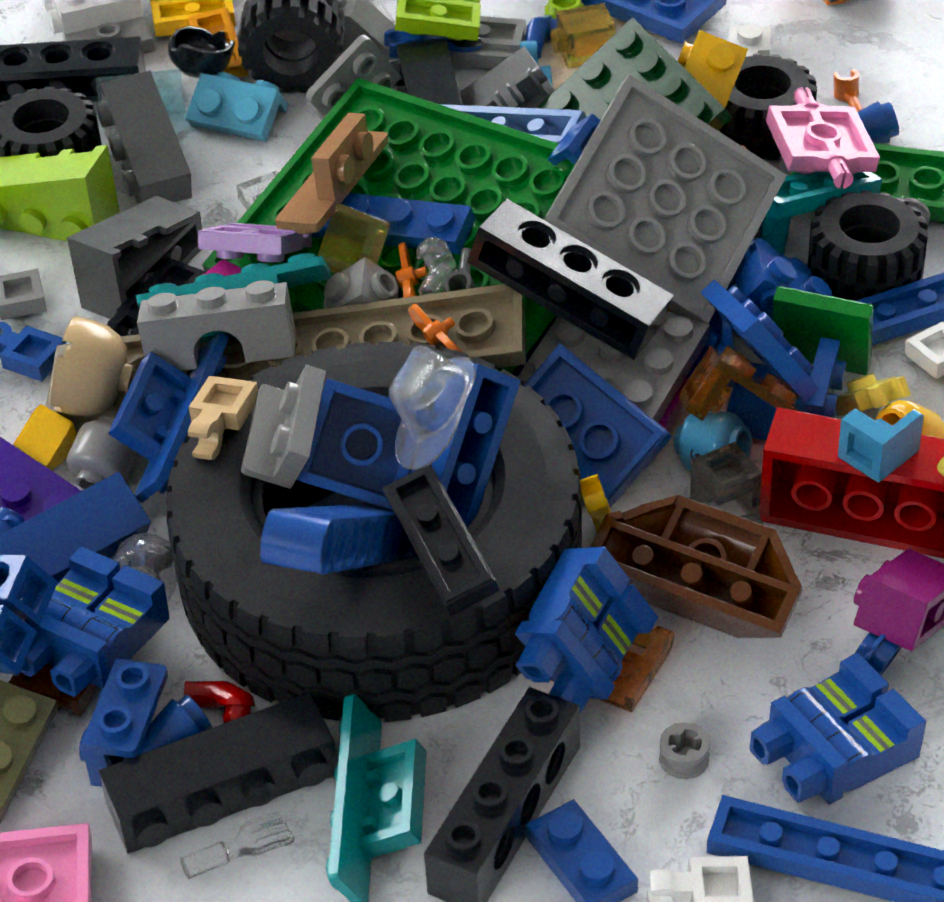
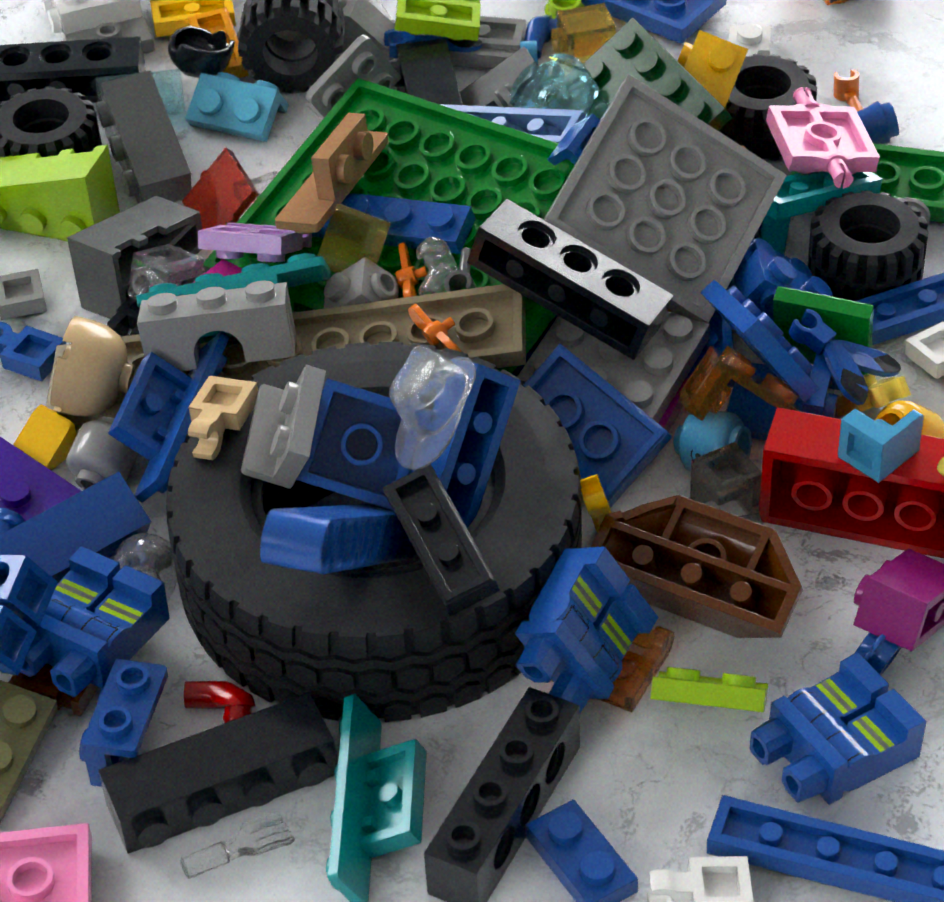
(162, 266): none -> clear bracket
(175, 722): blue cone -> none
(222, 192): none -> clear red piece
(561, 73): none -> clear light blue plate
(695, 760): light grey bush -> none
(730, 691): none -> lime plate
(843, 357): none -> blue piece

